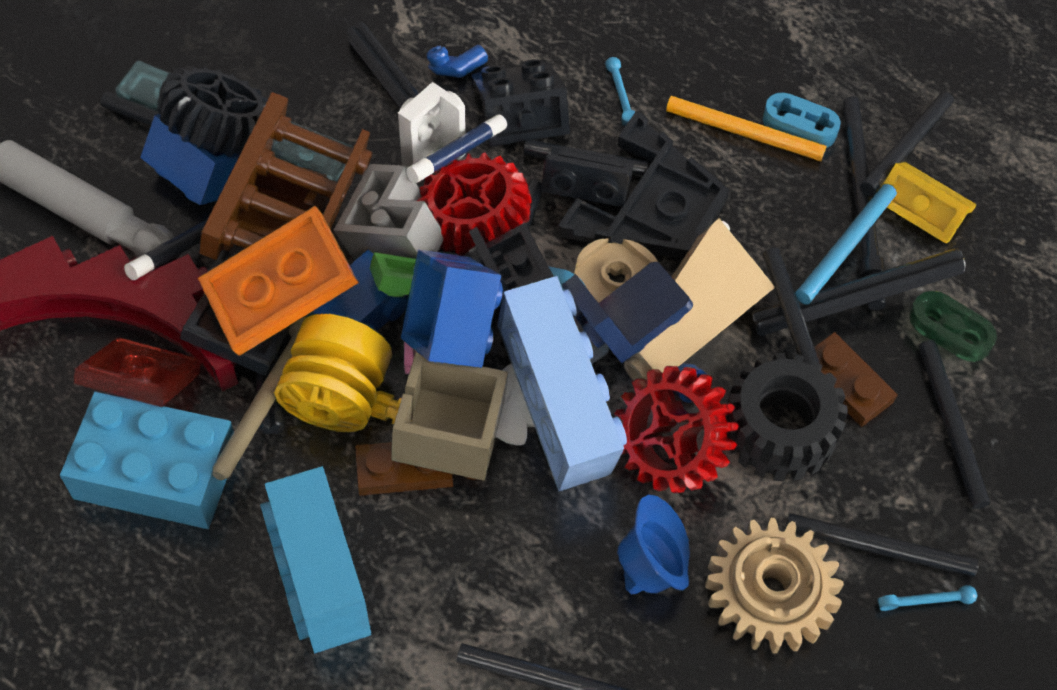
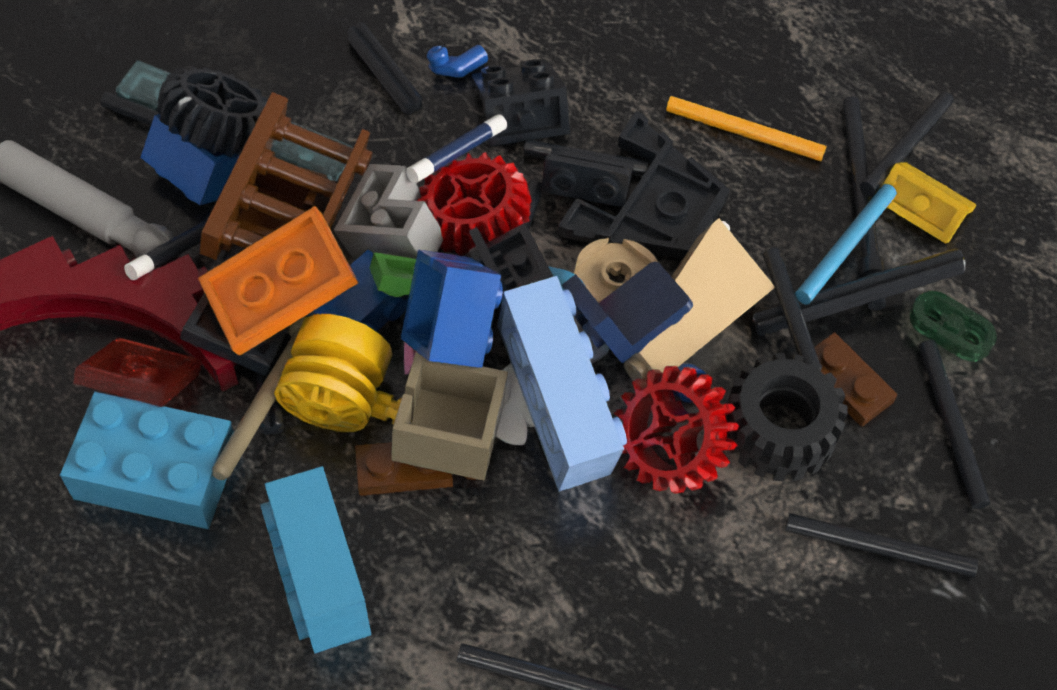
(429, 123): white bracket -> none
(613, 65): dark azure hinge -> none
(655, 549): blue piece -> none
(766, 612): tan gear -> none
(801, 118): dark azure beam -> none
(966, 594): dark azure hinge -> none

